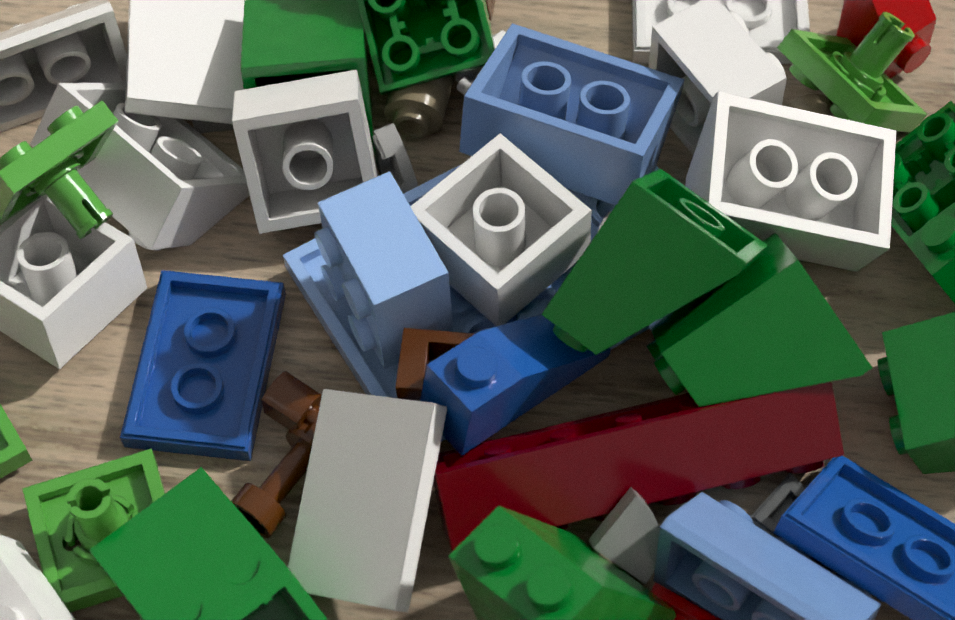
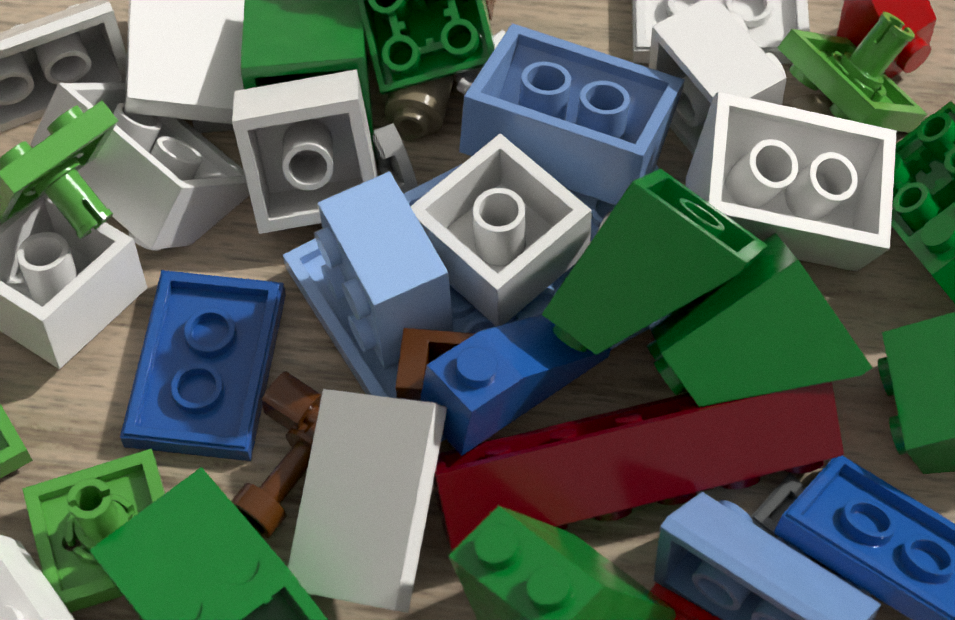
(629, 536): light grey tile -> none

